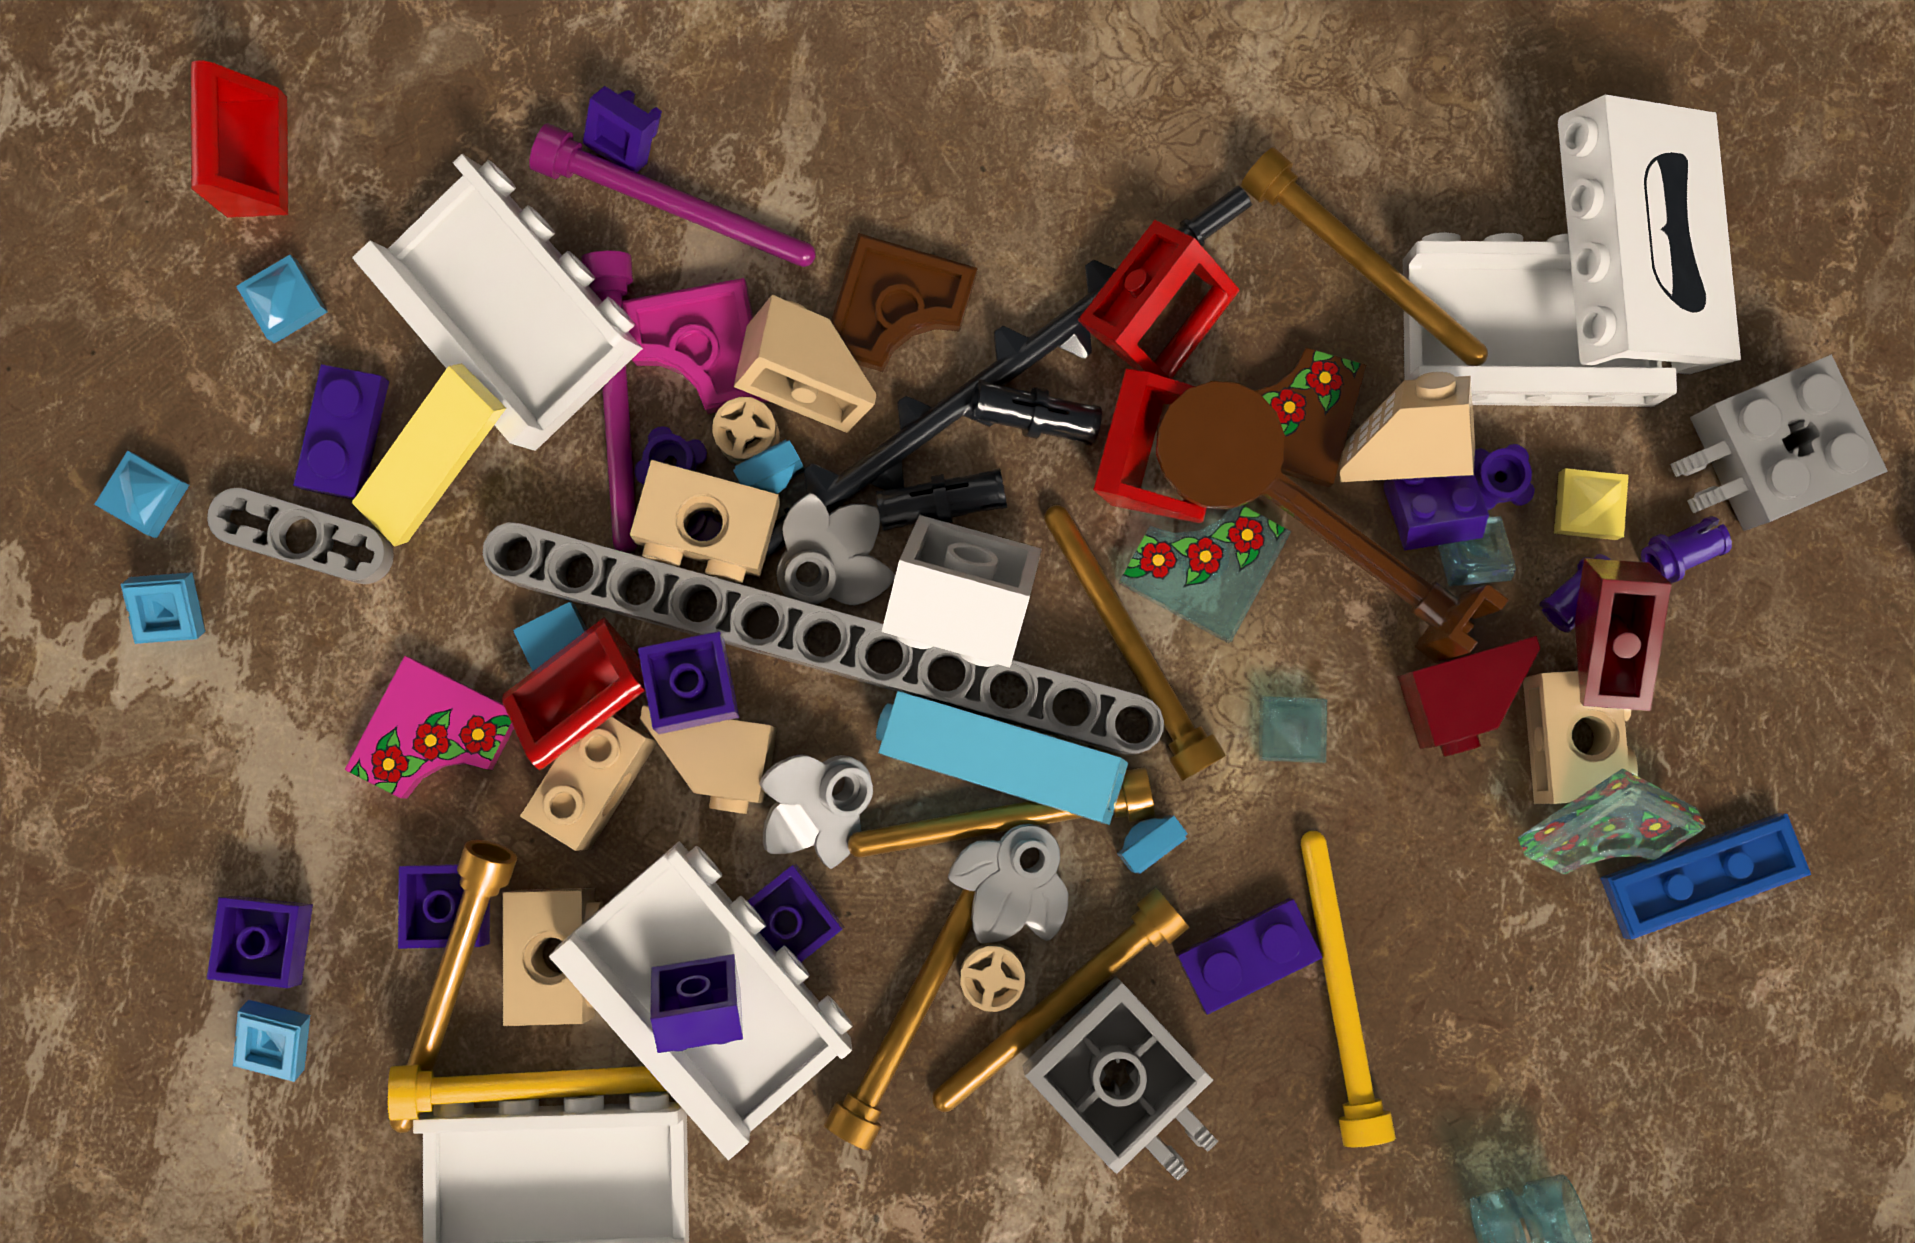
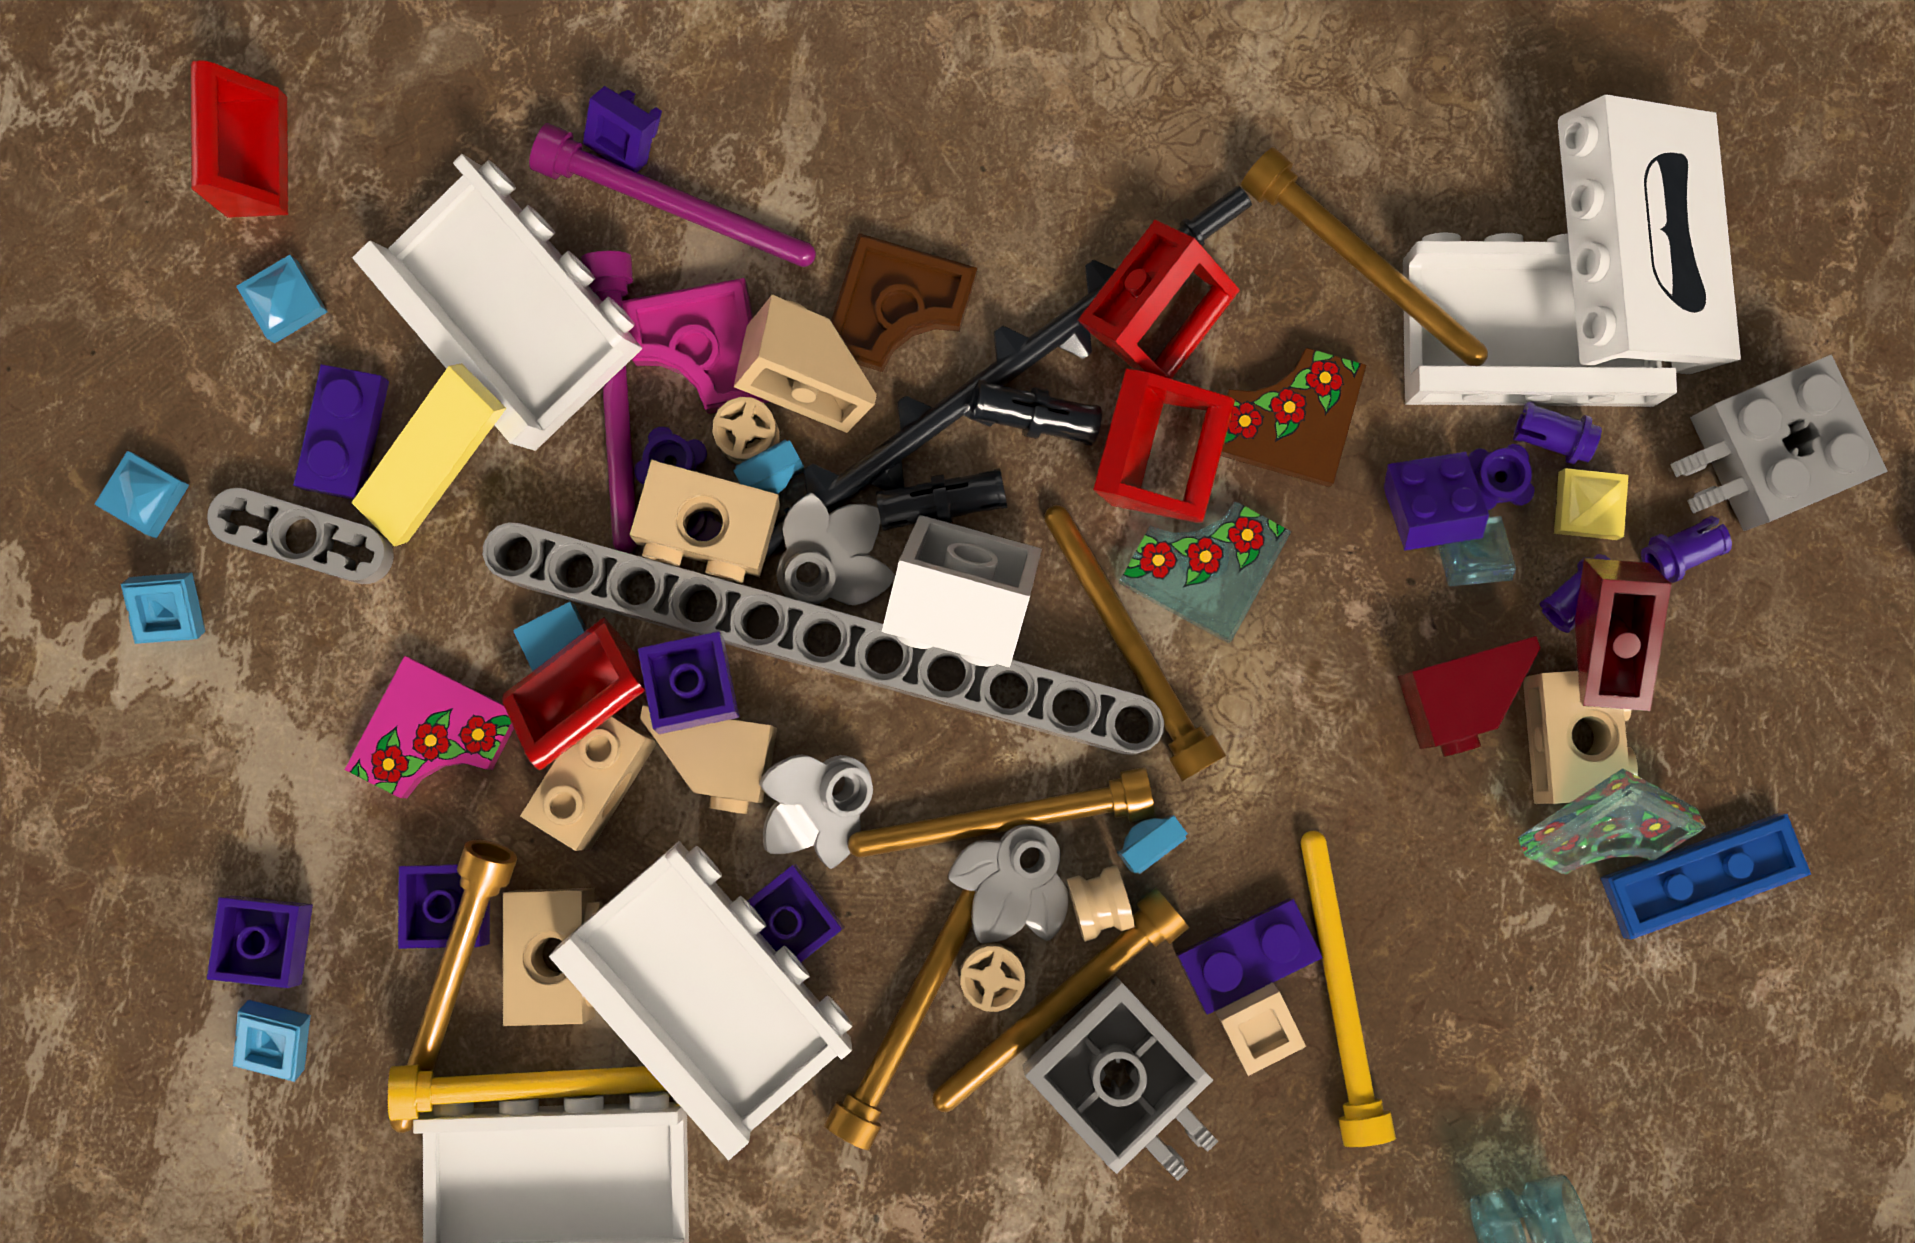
(696, 1004): dark purple piece -> none
(1001, 757): medium azure brick -> none
(1100, 903): none -> tan wheel
(1227, 448): reddish brown piece -> none
(1260, 1029): none -> tan plate
(1293, 729): clear light blue tile -> none
(1415, 433): tan slope -> none
(1558, 433): none -> dark purple pin

